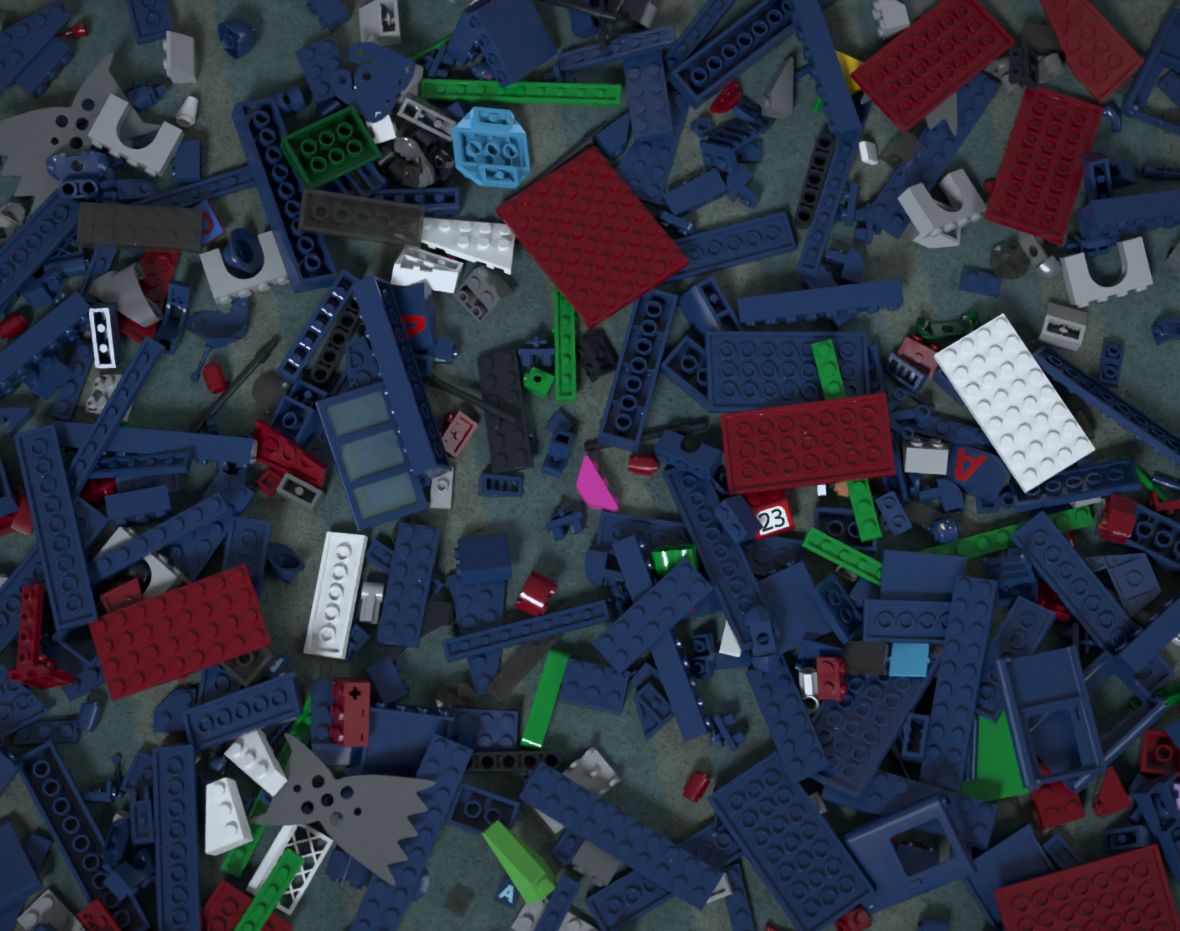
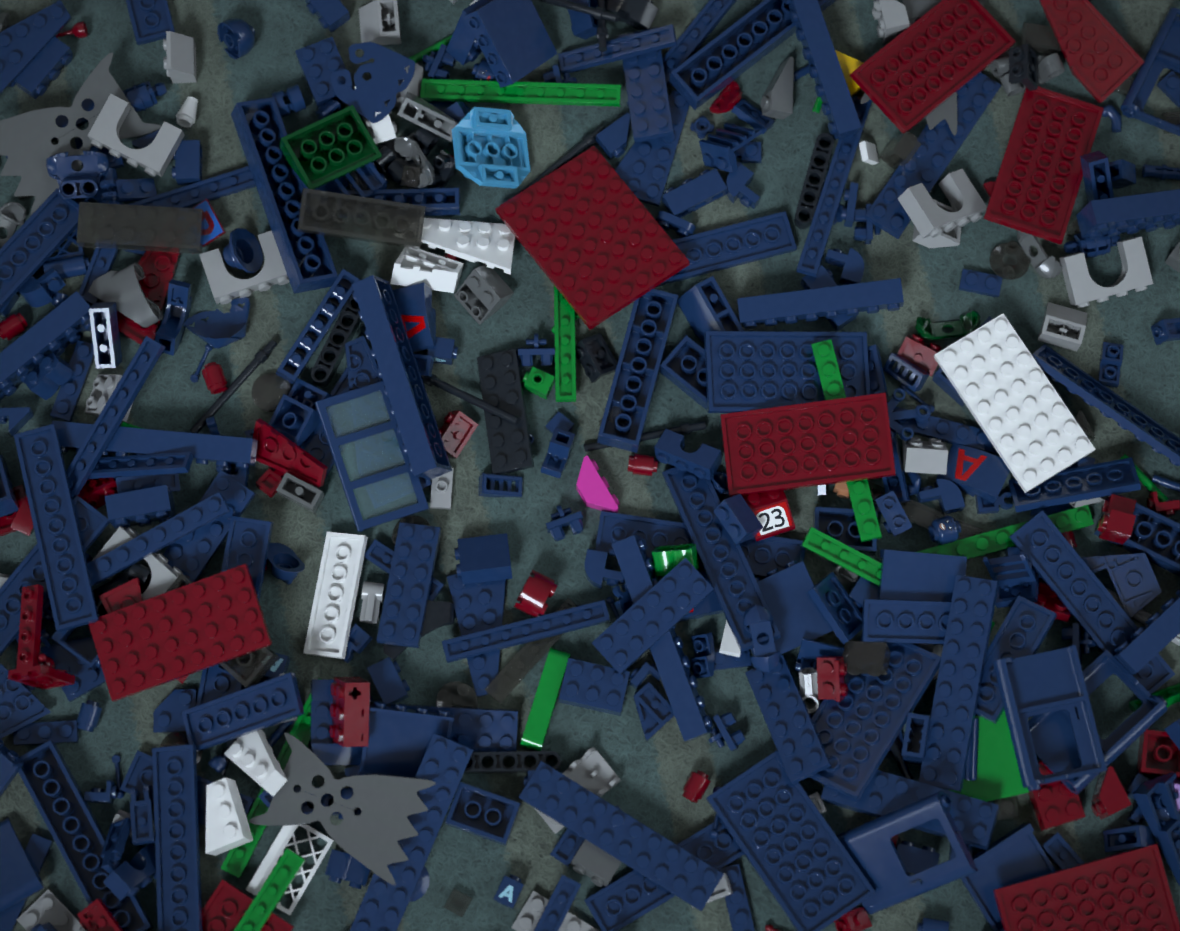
(522, 864): bright green wedge -> none
(909, 659): dark azure piece -> none

